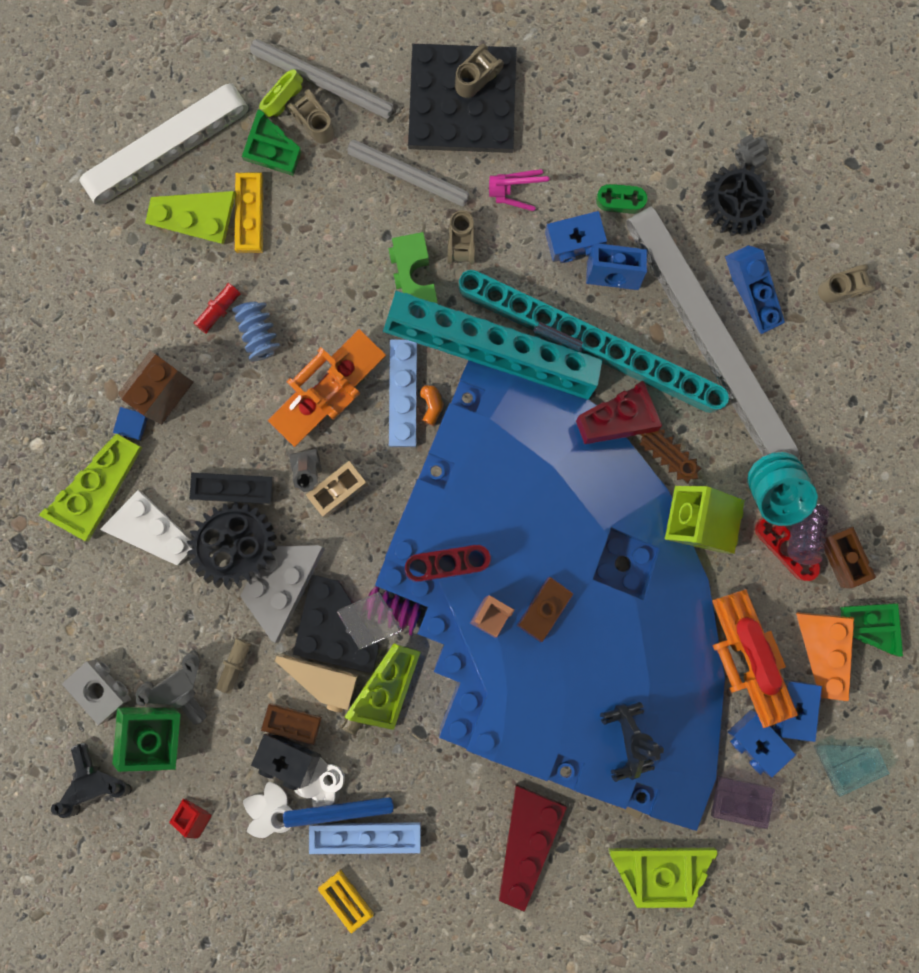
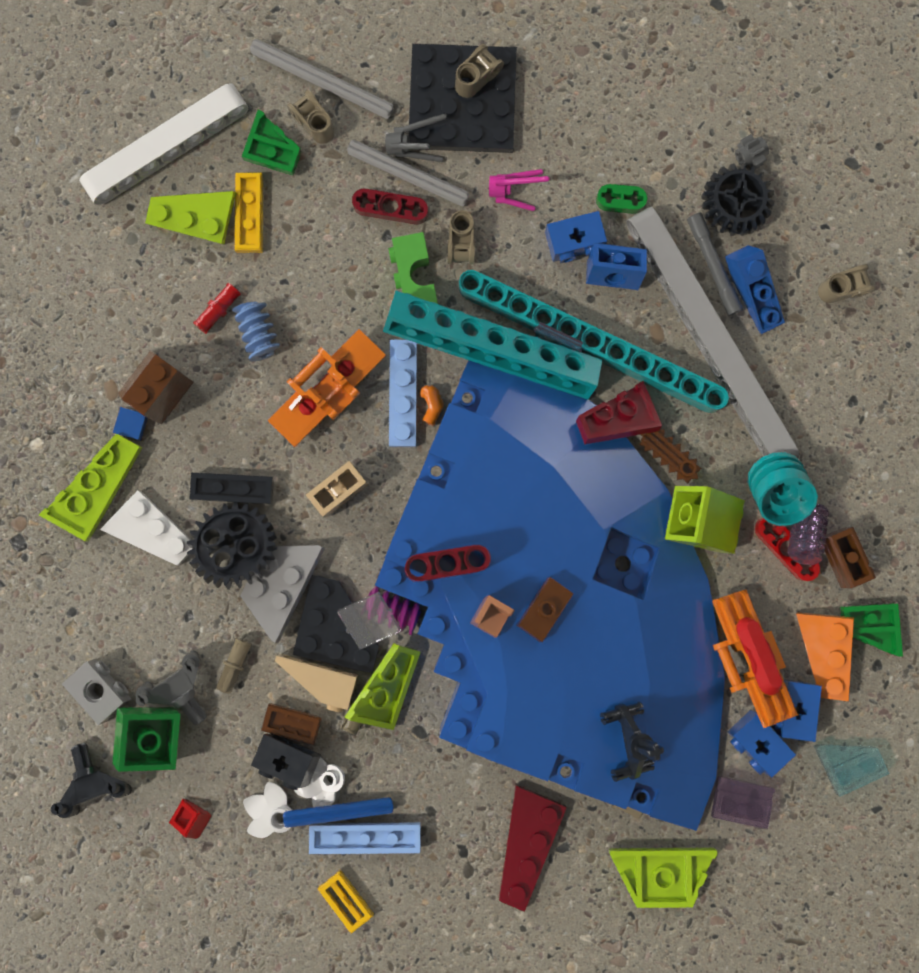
(285, 88): lime plate -> none
(305, 469): dark grey piece -> none
(370, 211): none -> dark red beam
(399, 144): none -> dark grey plant
(703, 237): none -> dark grey piece

